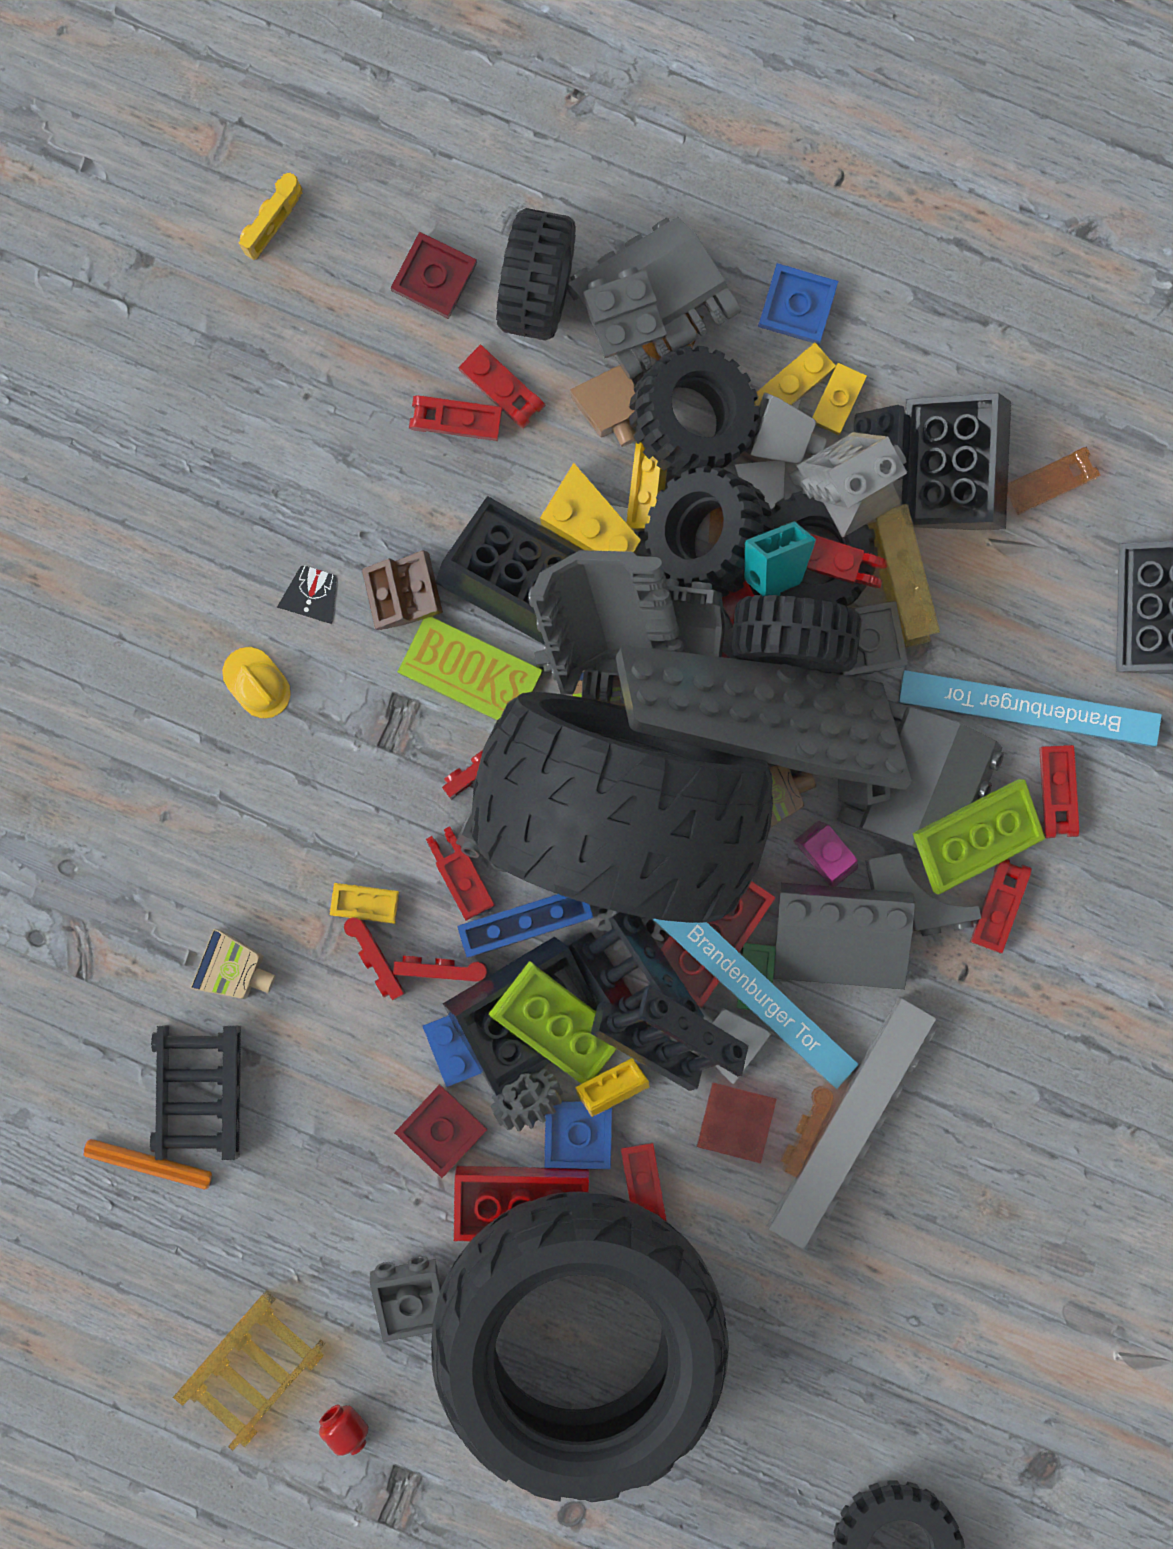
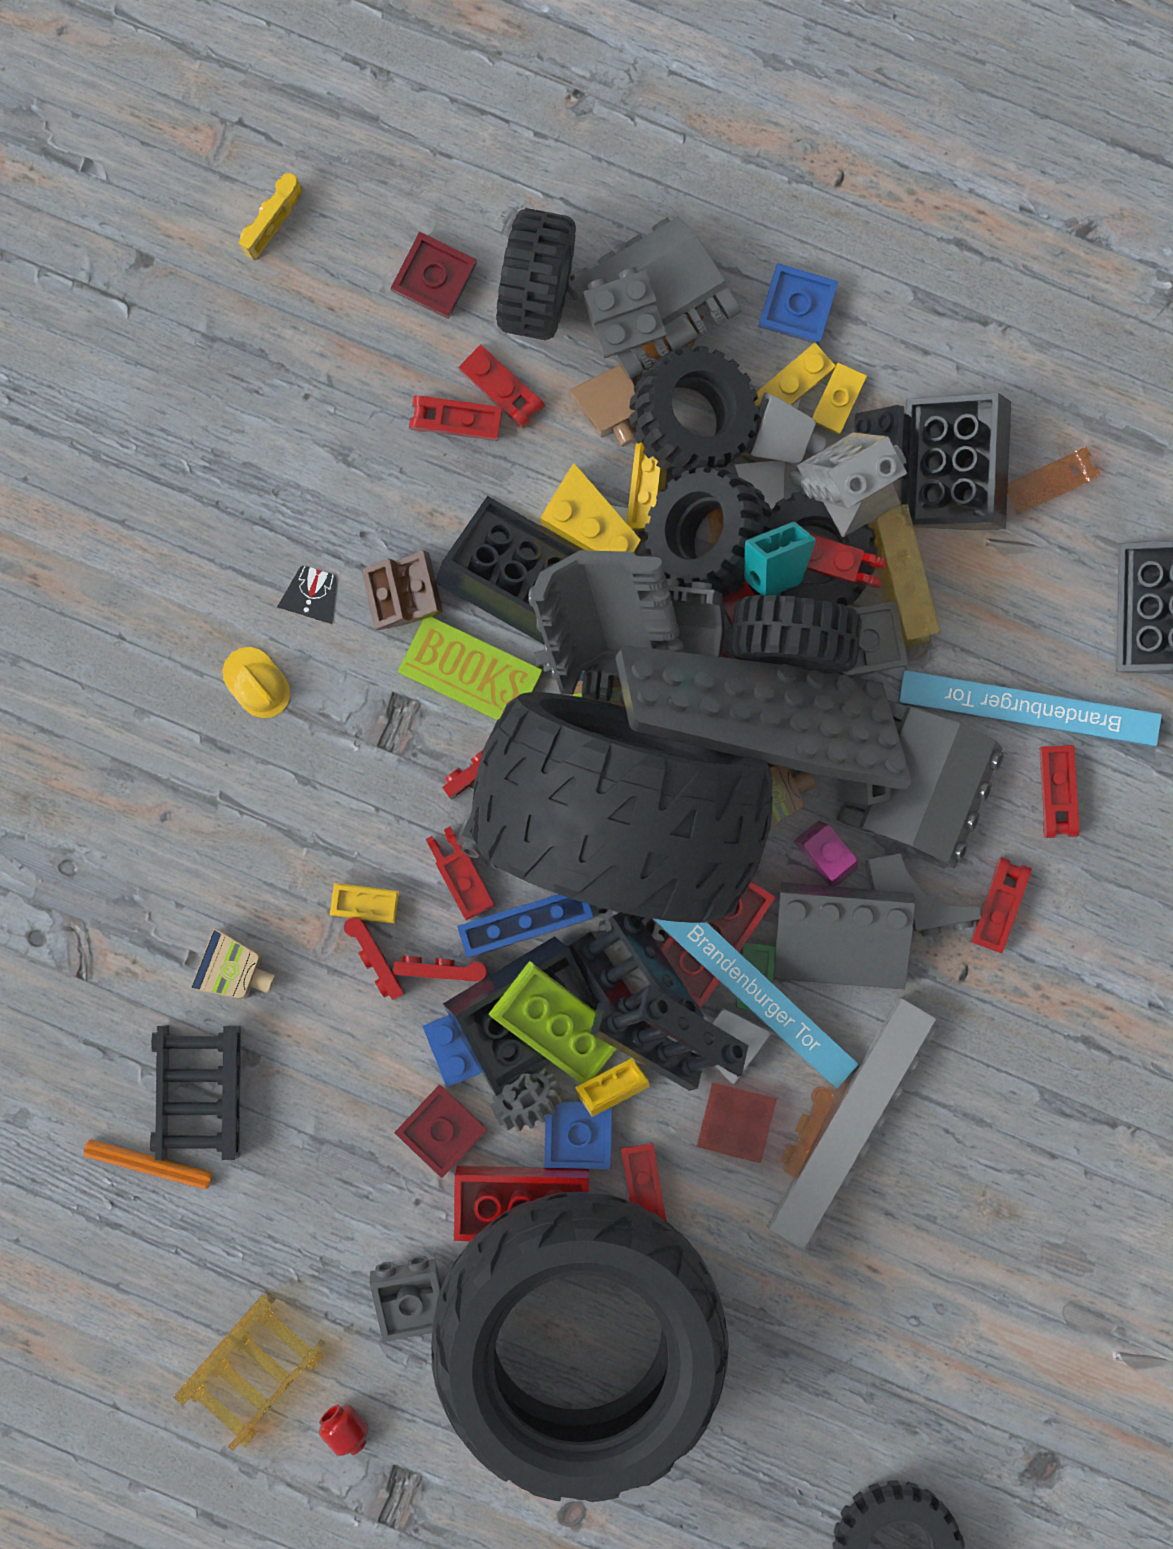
(979, 836): lime tile -> none

